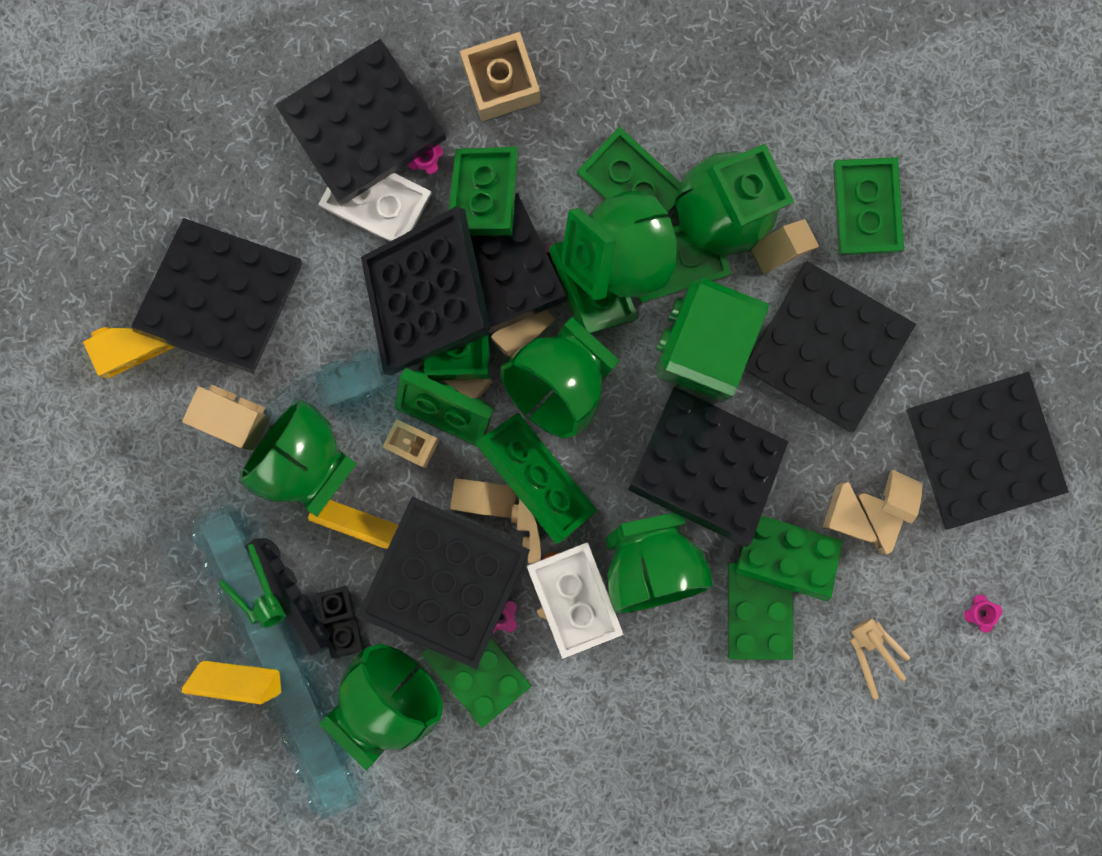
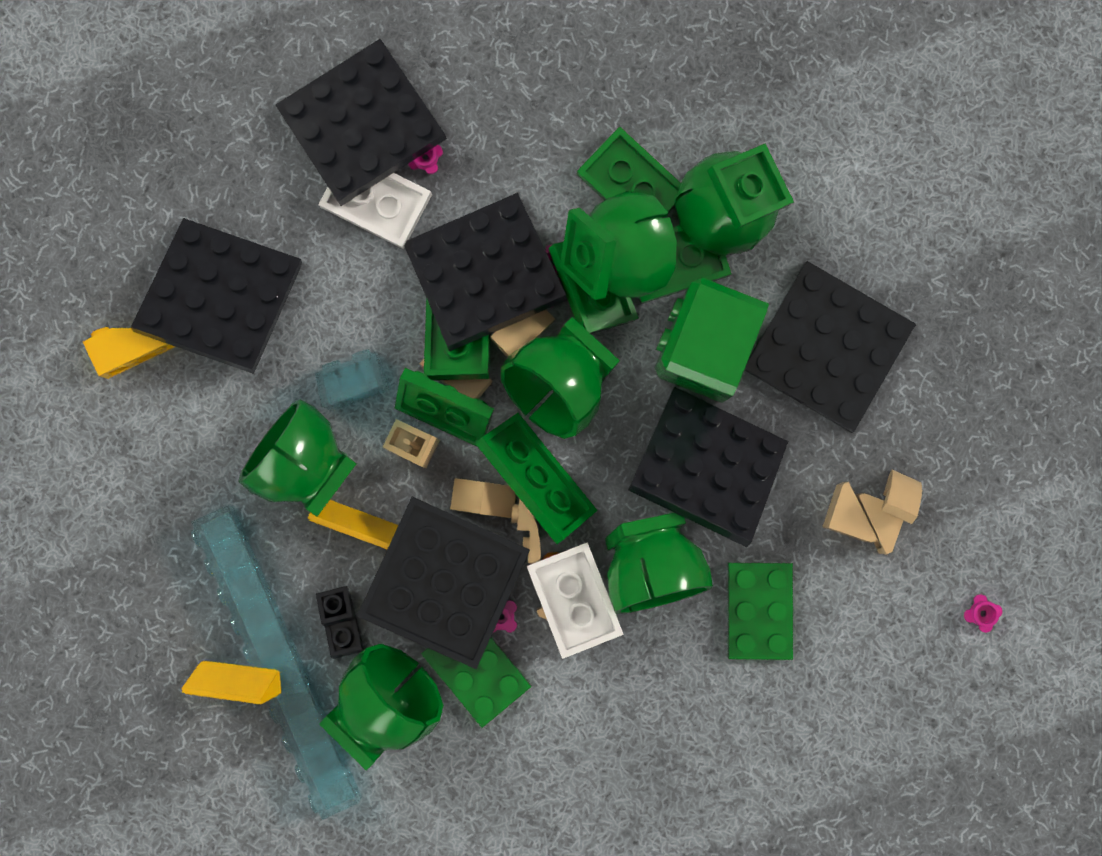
(223, 417): tan brick -> none
(267, 607): green plant -> none
(295, 605): black plate -> none
(425, 292): black plate -> none
(485, 188): green plate -> none
(500, 76): tan brick -> none
(784, 246): tan slope -> none
(791, 558): green plate -> none
(868, 206): green plate -> none
(870, 635): tan plant -> none
(987, 450): black plate -> none

